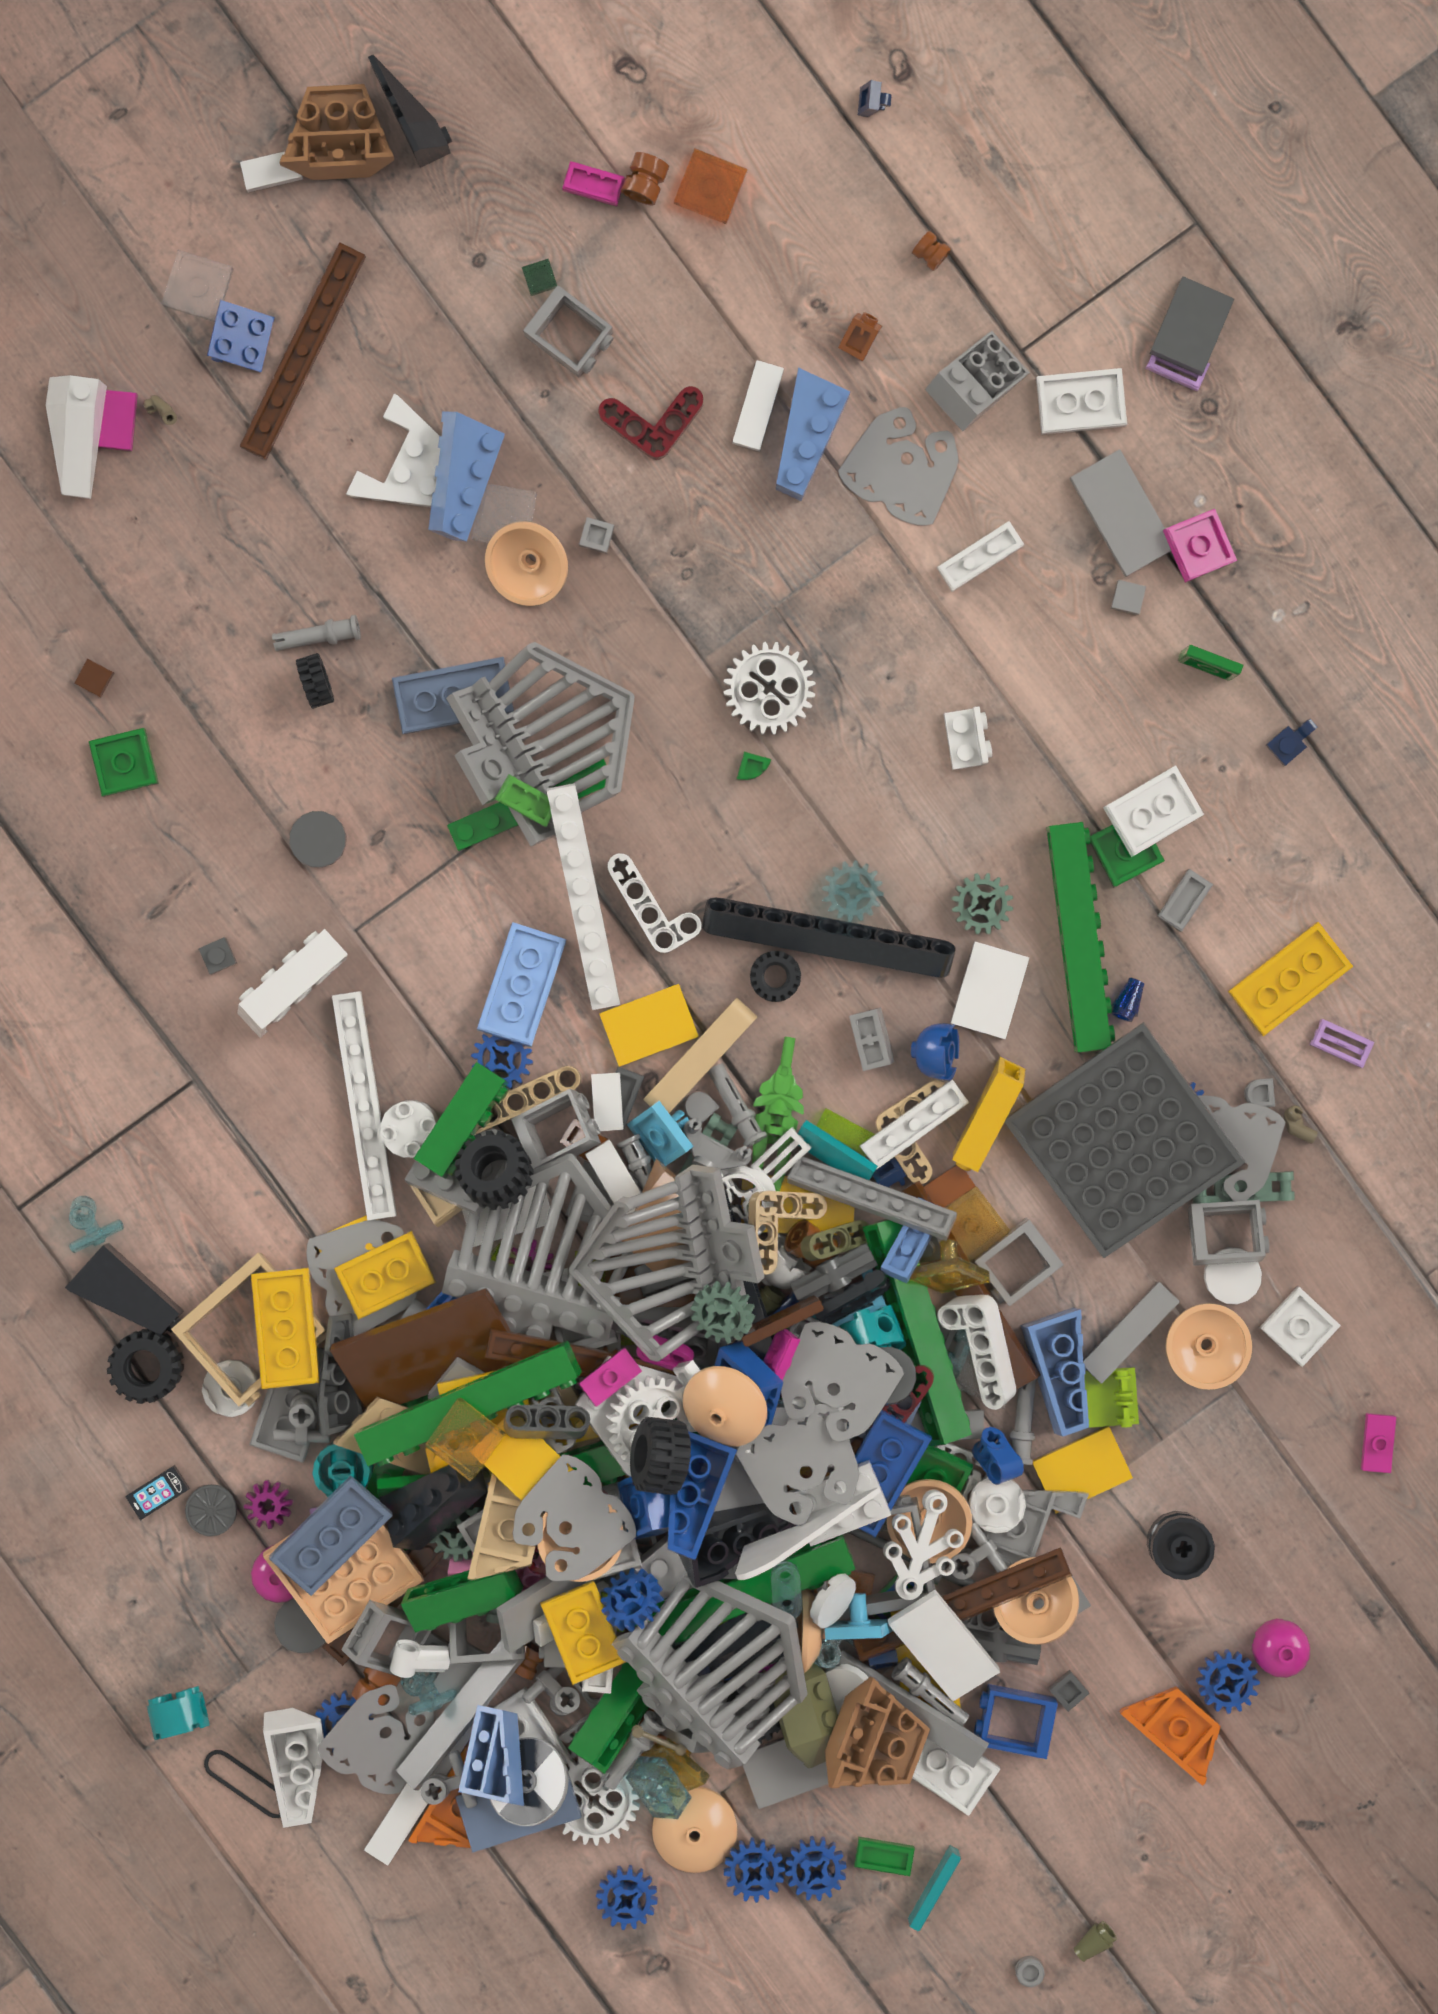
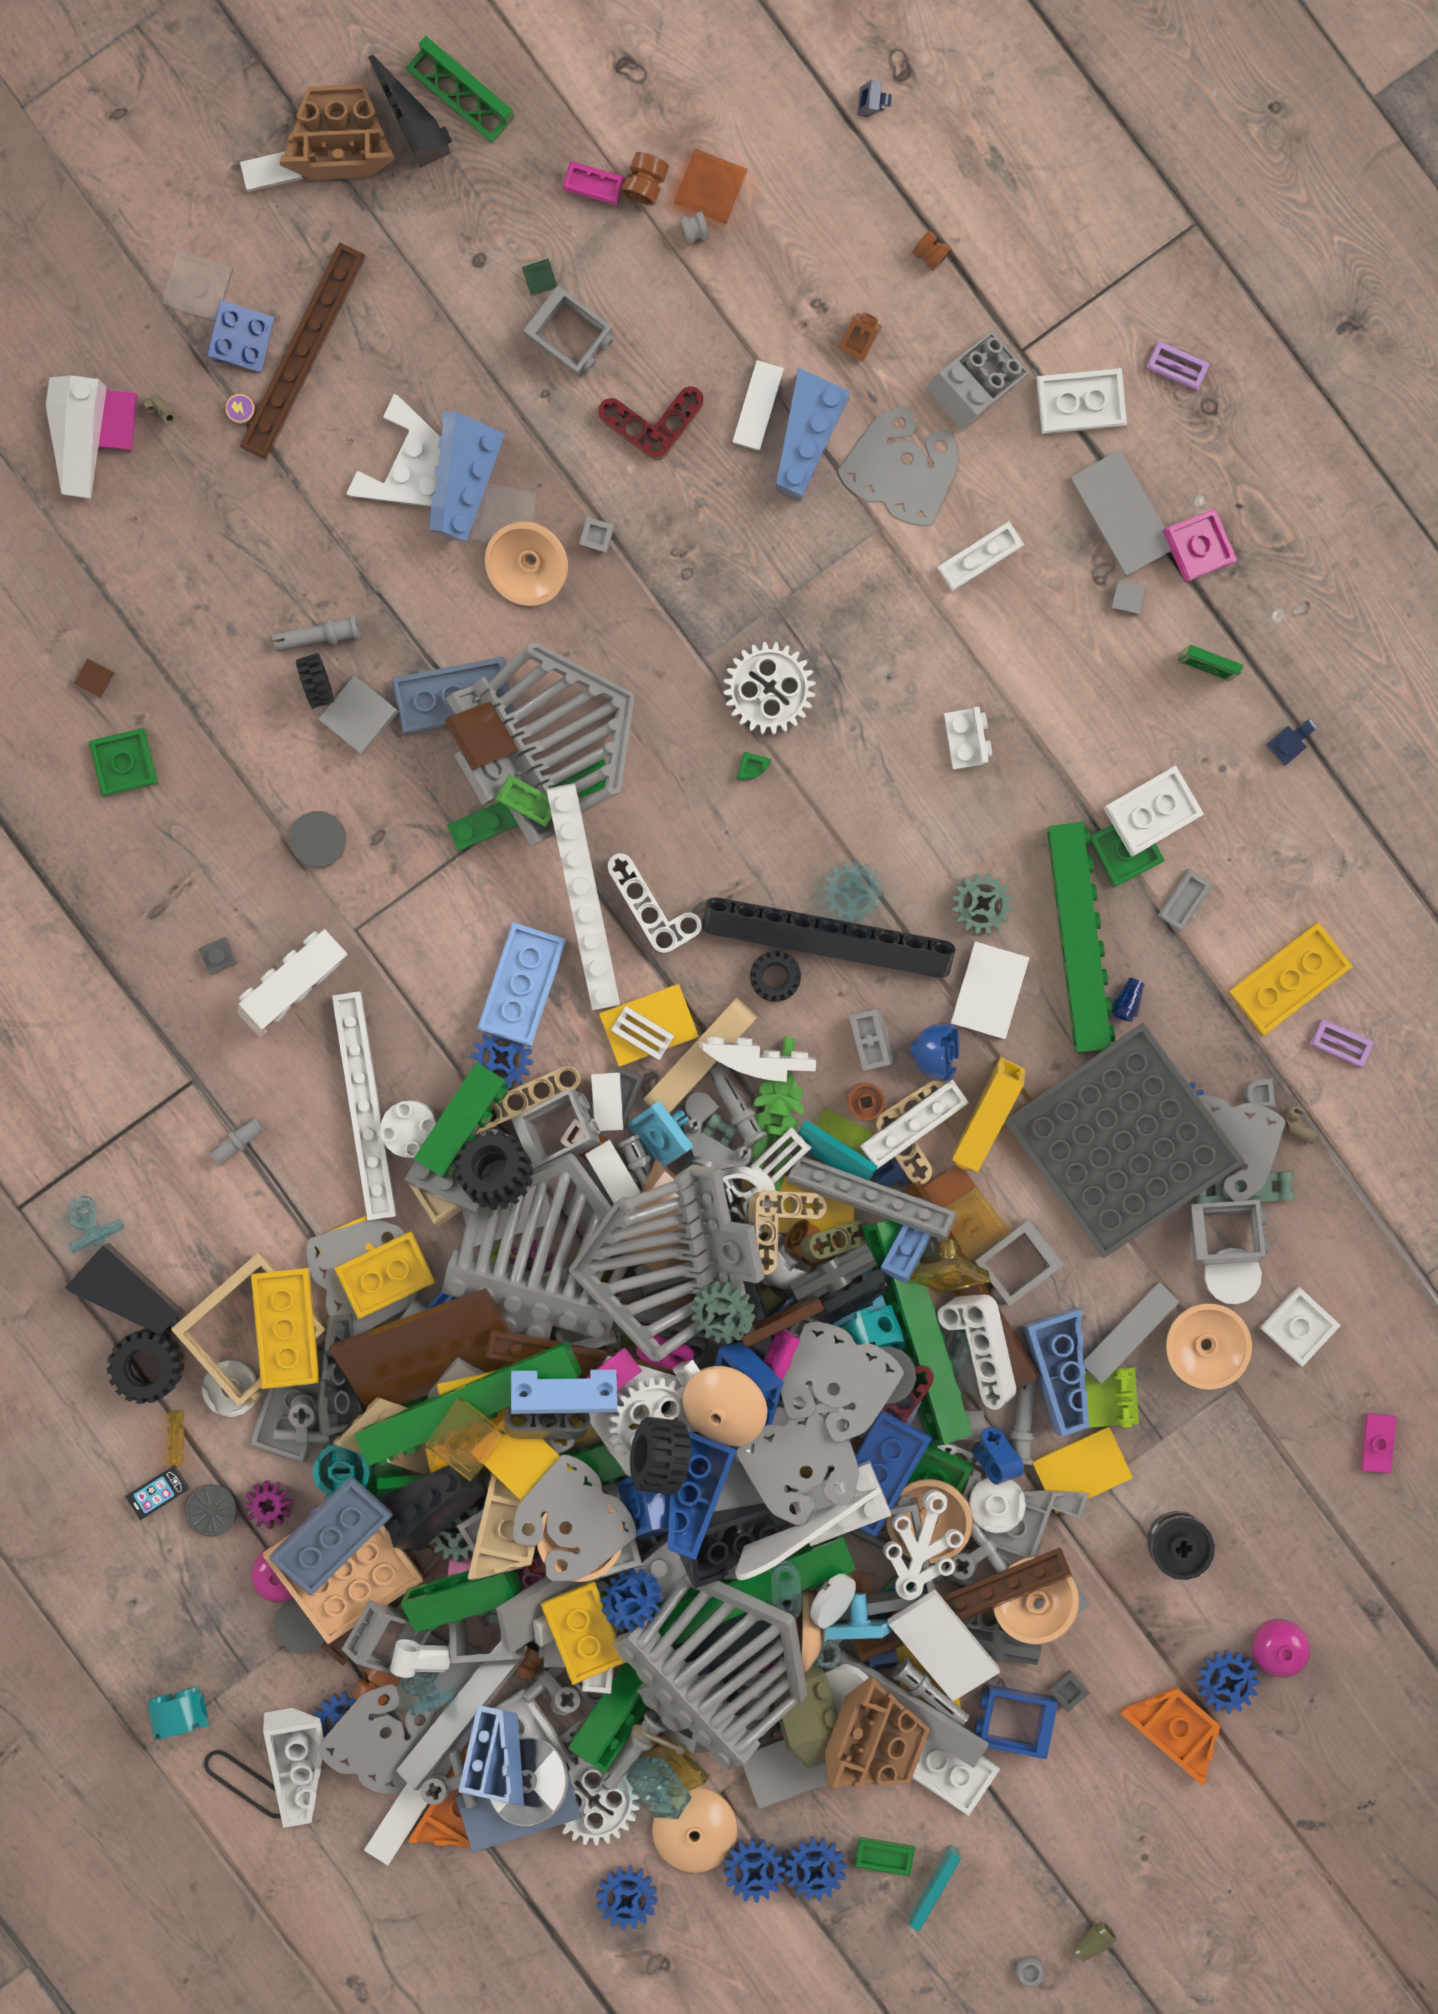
(175, 1437): none -> clear yellow axle
(236, 1141): none -> light grey pin
(240, 409): none -> medium lavender tile
(358, 715): none -> light grey tile
(467, 82): none -> green fence
(481, 735): none -> reddish brown tile
(563, 1395): none -> light blue brick
(621, 1020): none -> white tile
(694, 227): none -> light grey wheel
(746, 1058): none -> white slope
(865, 1101): none -> dark orange wheel
(1191, 326): dark grey tile -> none

